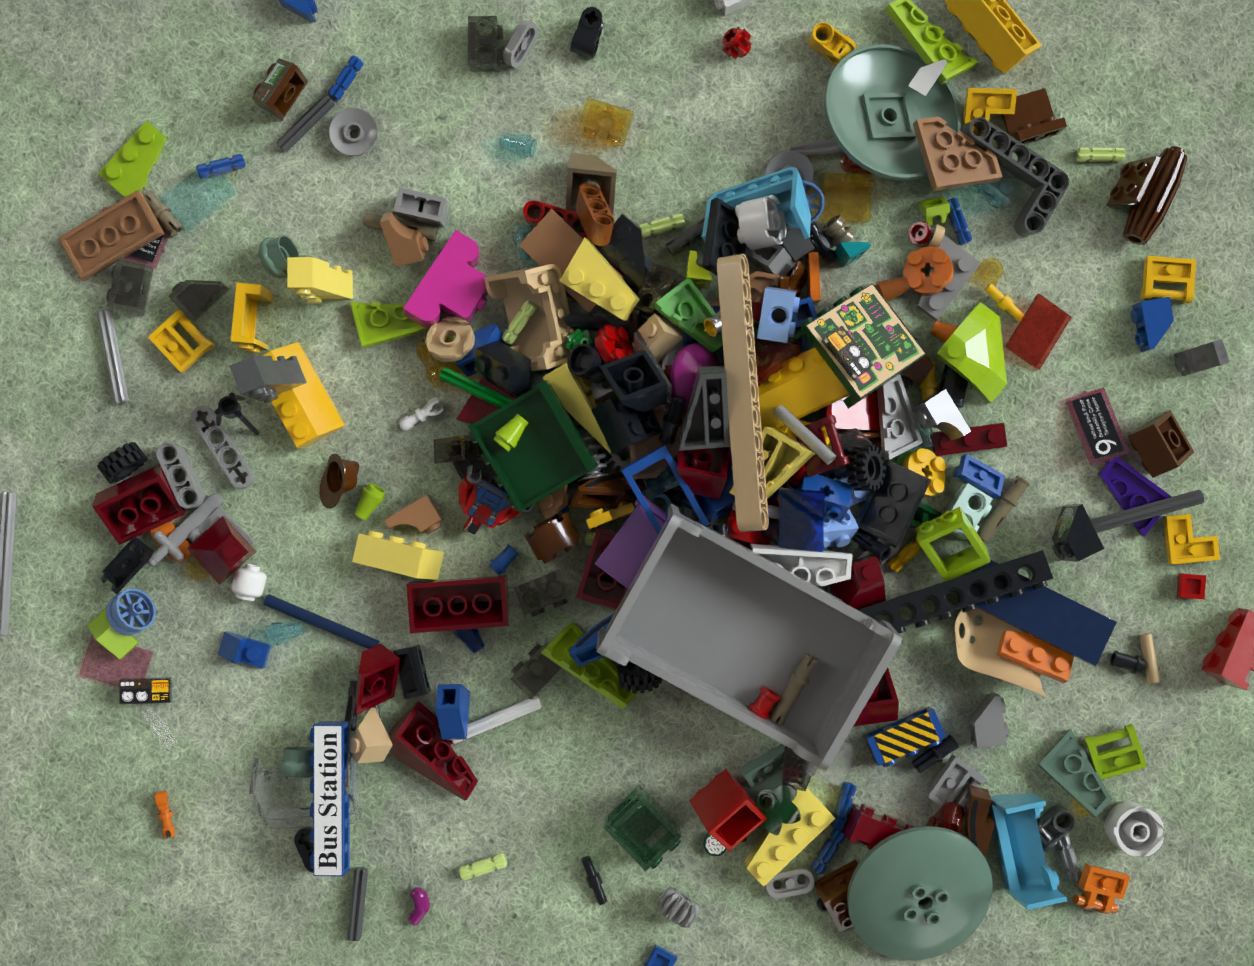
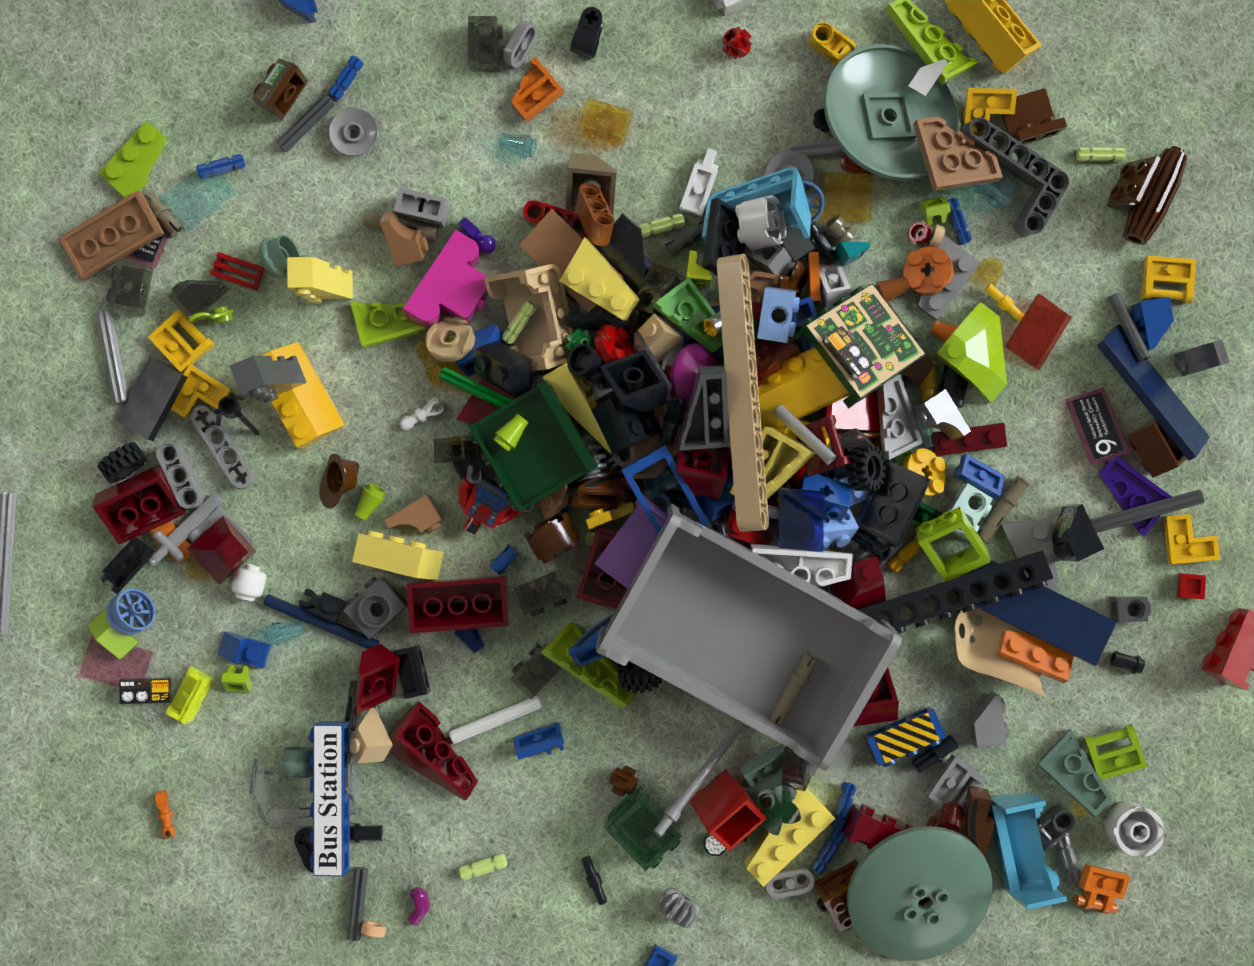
(151, 398): none -> black tile
(190, 695): none -> neon yellow hinge
(199, 386): none -> yellow plate
(218, 264): none -> red tile
(220, 315): none -> lime plate
(237, 682): none -> lime tile
(246, 314): yellow panel -> none
(325, 607): none -> black plate
(361, 606): none -> dark grey brick
(365, 833): none -> black pin
(373, 929): none -> light nougat tile
(453, 711): blue slope -> none
(485, 242): none -> dark purple plate
(519, 234): clear light blue cone -> none
(536, 91): none -> orange wing
(538, 741): none -> blue plate
(623, 781): none -> reddish brown gear
(673, 813): none -> light grey bar
(700, 185): none -> white hinge
(764, 702): red bush -> none
(818, 121): none -> black plate
(833, 284): none -> white slope
(1029, 538): none -> light grey wing
(1119, 607): none -> dark grey brick
(1129, 327): none -> dark grey piece
(1149, 656): tan piece -> none
(1154, 393): none -> dark blue tile

